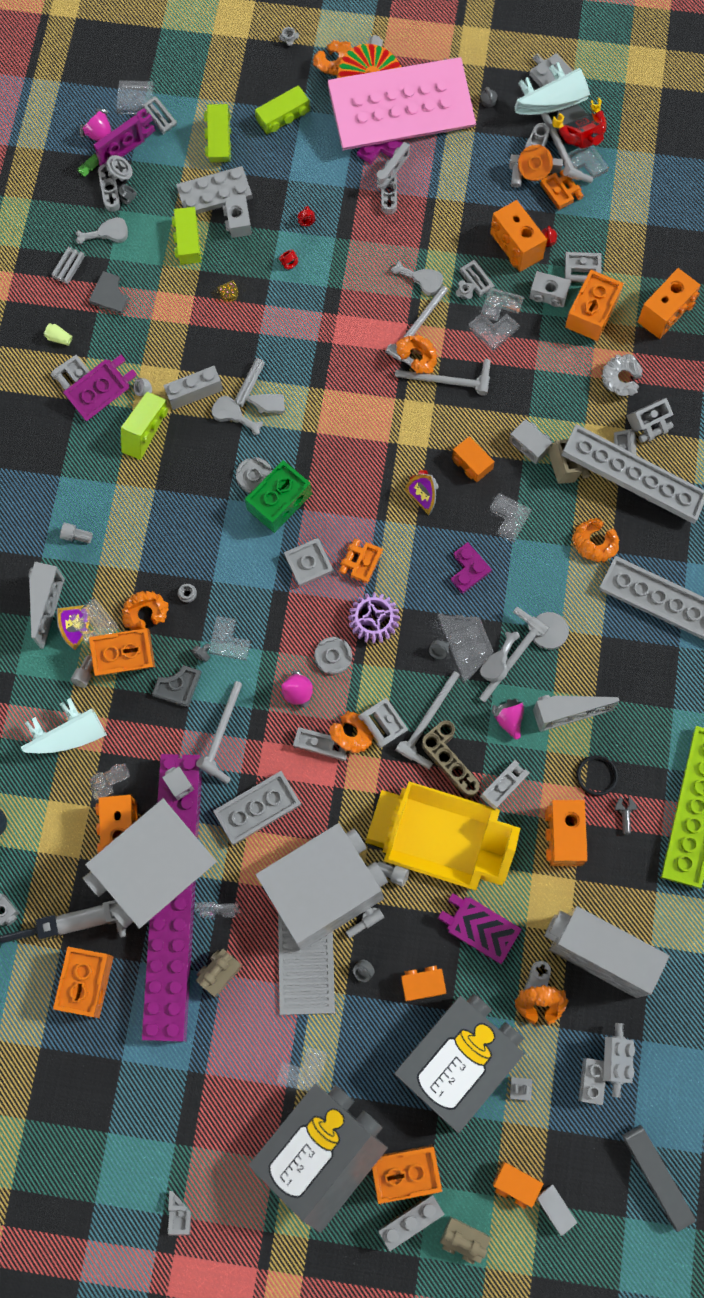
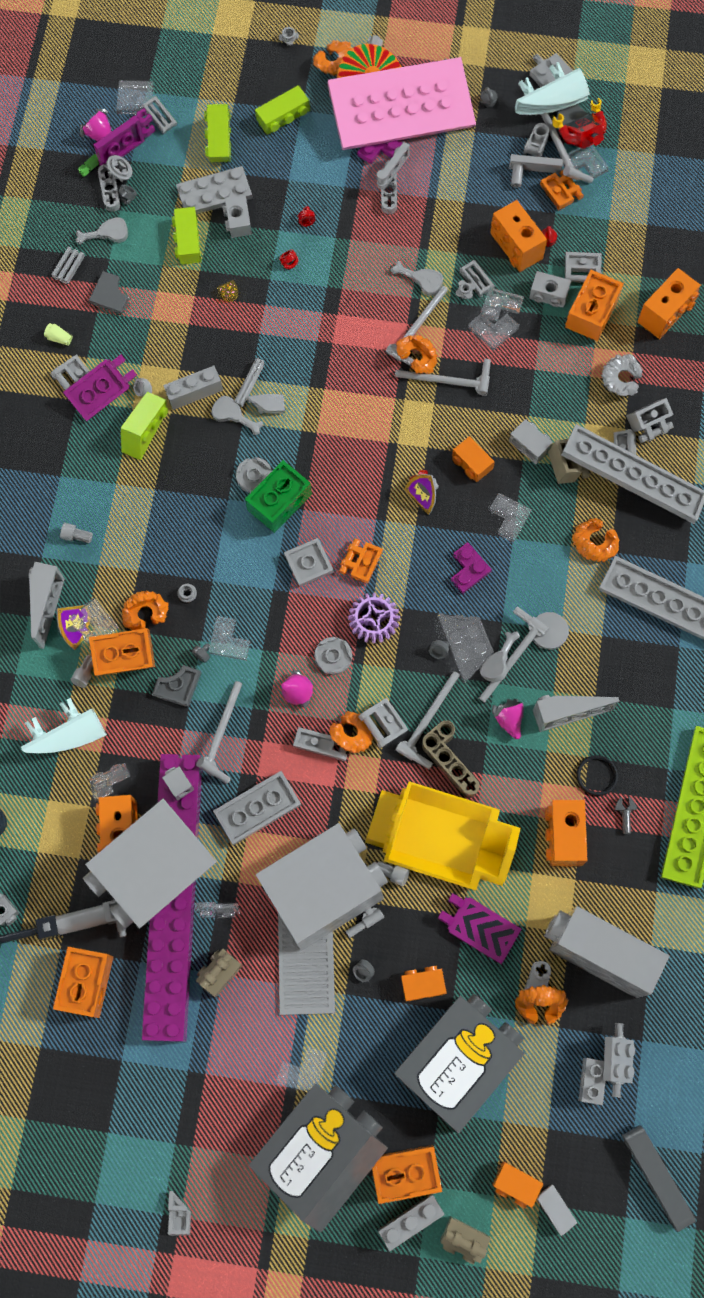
(504, 785): light grey plate -> none
(520, 1088): light grey tile -> none
(535, 162): orange tile -> none

